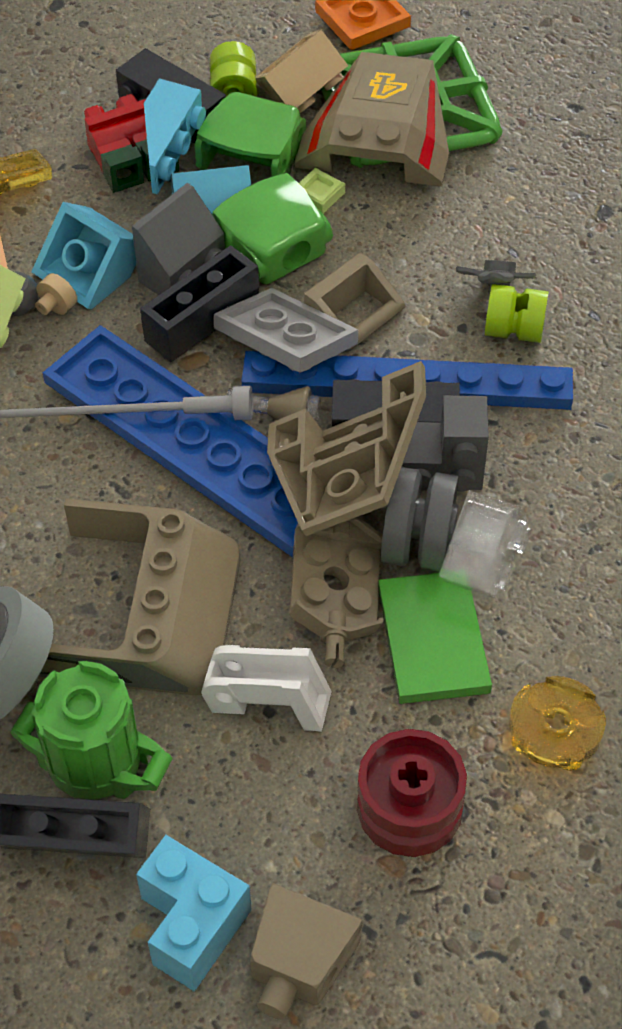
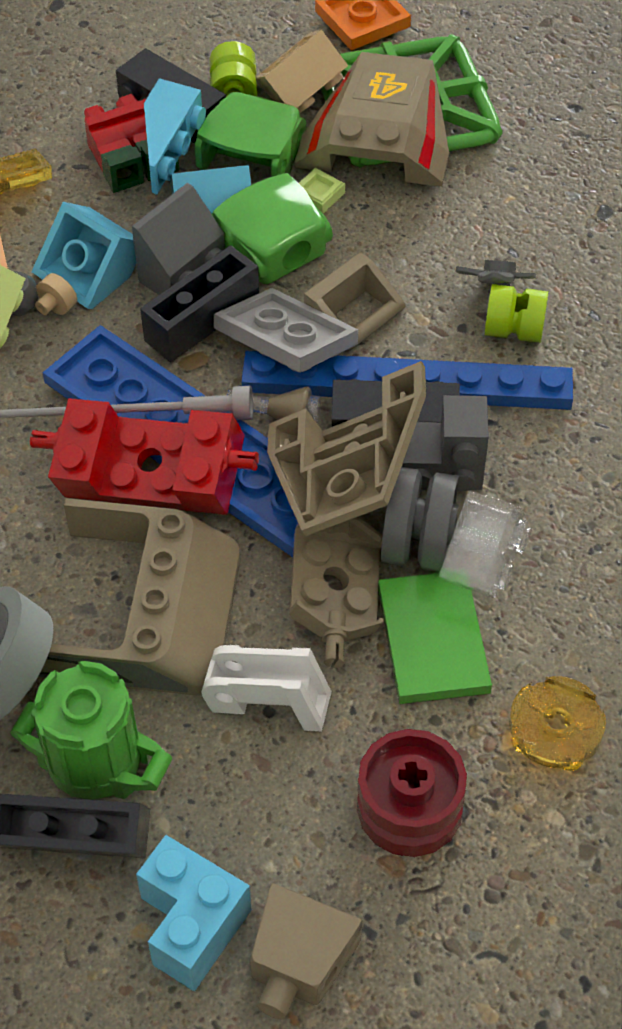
(104, 454): none -> red brick

